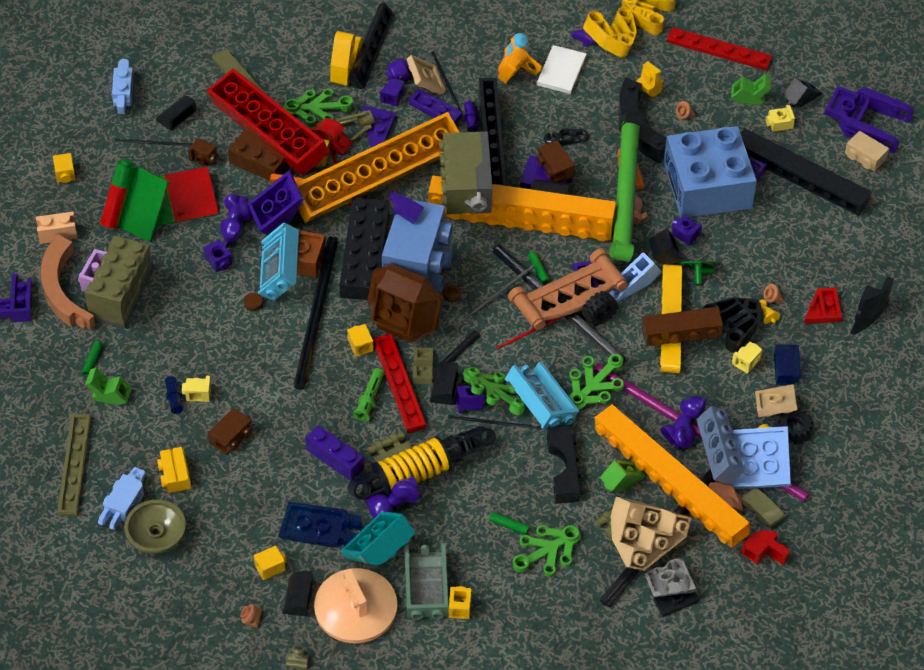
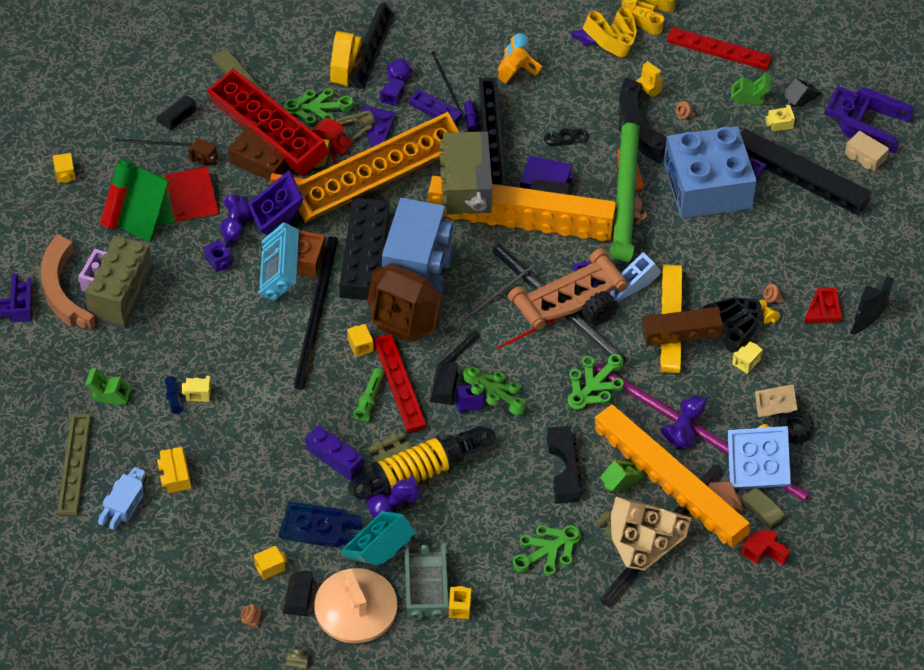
(51, 225): light nougat brick -> none
(92, 357): green piece -> none
(122, 86): light blue hinge -> none
(155, 517): olive dish -> none
(230, 431): reddish brown brick -> none
(253, 301): reddish brown tile -> none
(405, 207): dark purple slope -> none
(422, 365): olive slope -> none
(426, 75): tan plate -> none
(452, 293): reddish brown tile -> none
(494, 422): black piece -> none
(509, 523): green piece -> none
(539, 269): green piece -> none
(543, 395): medium azure door -> none
(555, 162): reddish brown brick -> none
(561, 69): white tile -> none
(665, 248): black brick -> none
(670, 579): light grey slope -> none
(673, 603): black plate -> none
(686, 230): dark purple brick -> none
(699, 270): green shield -> none
(720, 445): sand blue brick -> none
(786, 364): clear blue brick -> none

